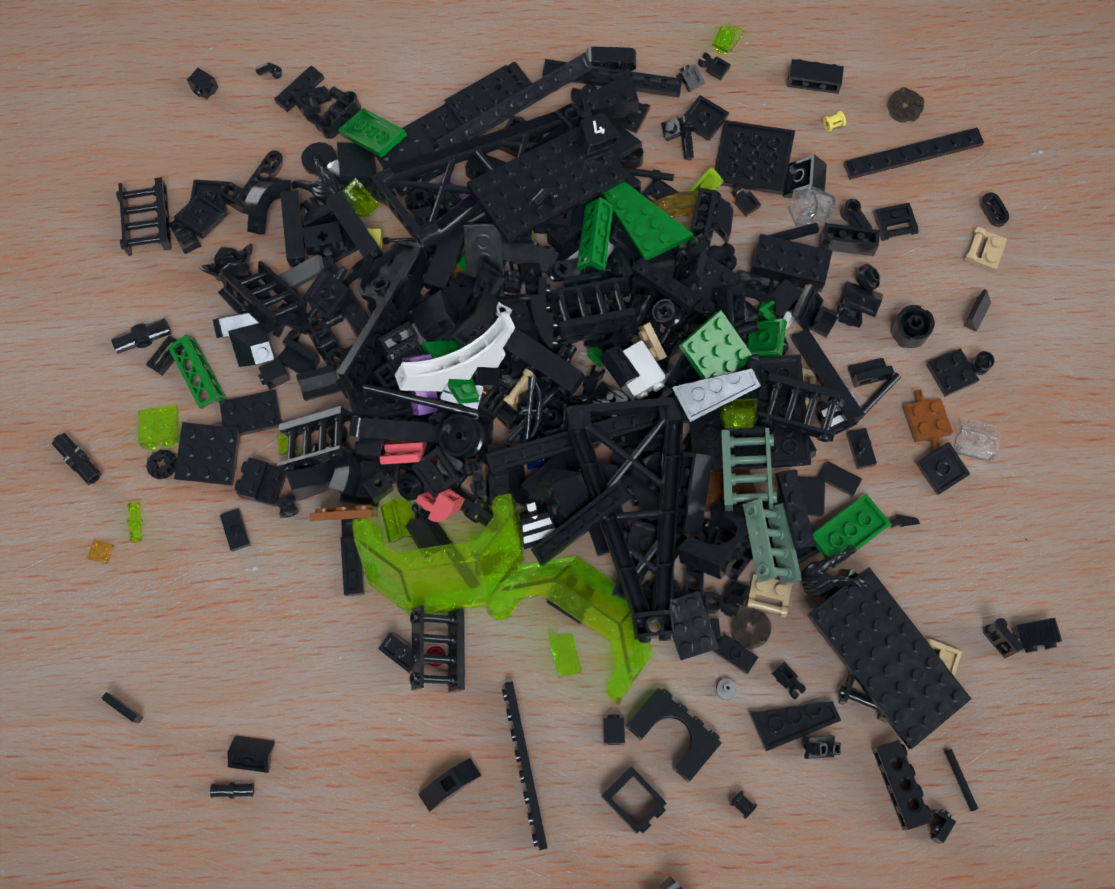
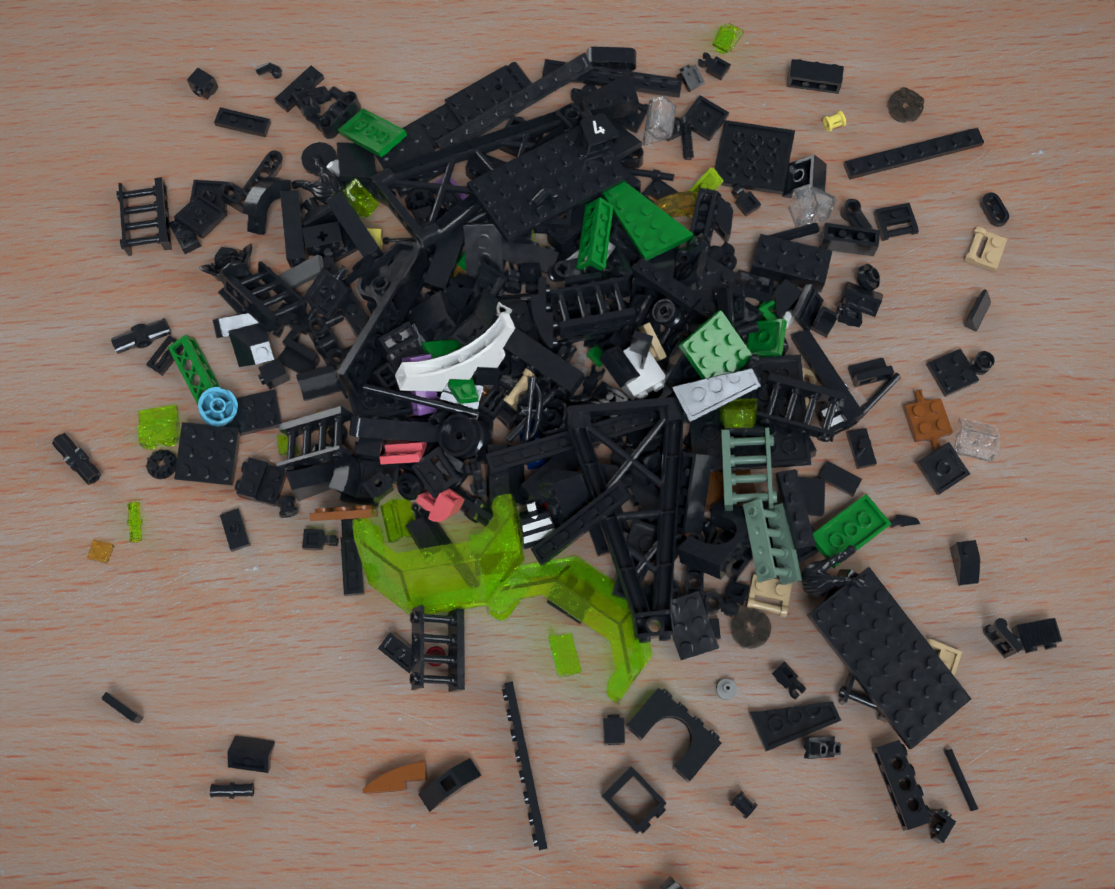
(217, 406): none -> medium azure cylinder
(242, 122): none -> black plate
(316, 539): none -> black plate
(397, 779): none -> dark orange slope
(641, 344): none -> black panel
(659, 120): none -> clear slope
(736, 654): black plate -> none
(913, 326): black brick -> none
(966, 562): none -> black slope

